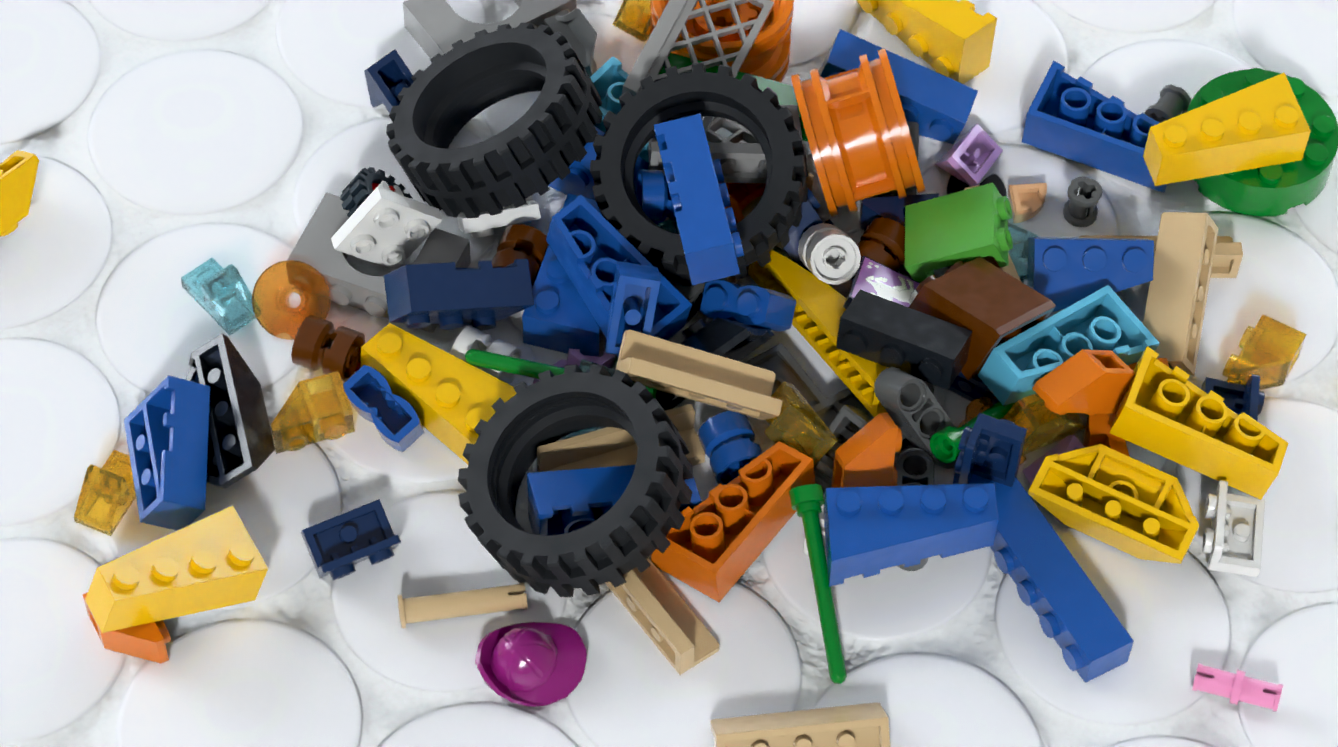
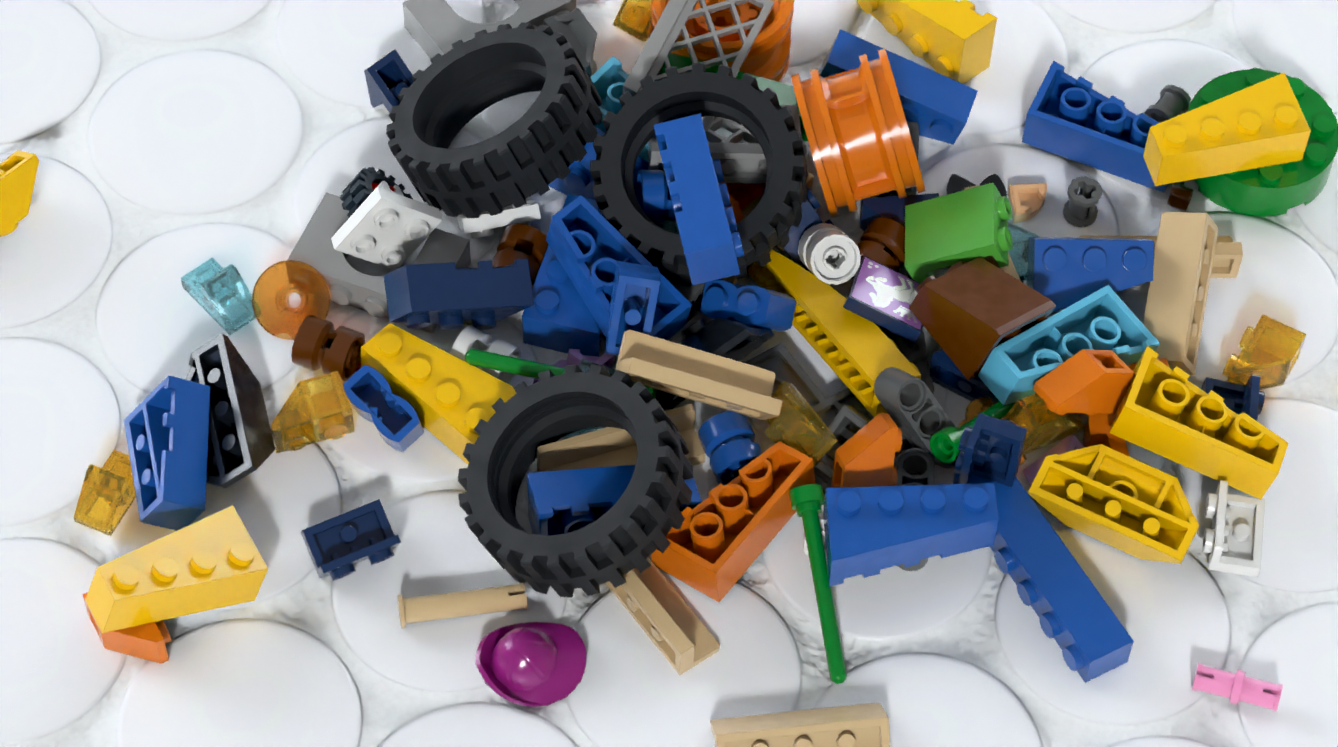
(904, 339): black brick -> none
(971, 156): lavender slope -> none
(1180, 196): none -> reddish brown hand

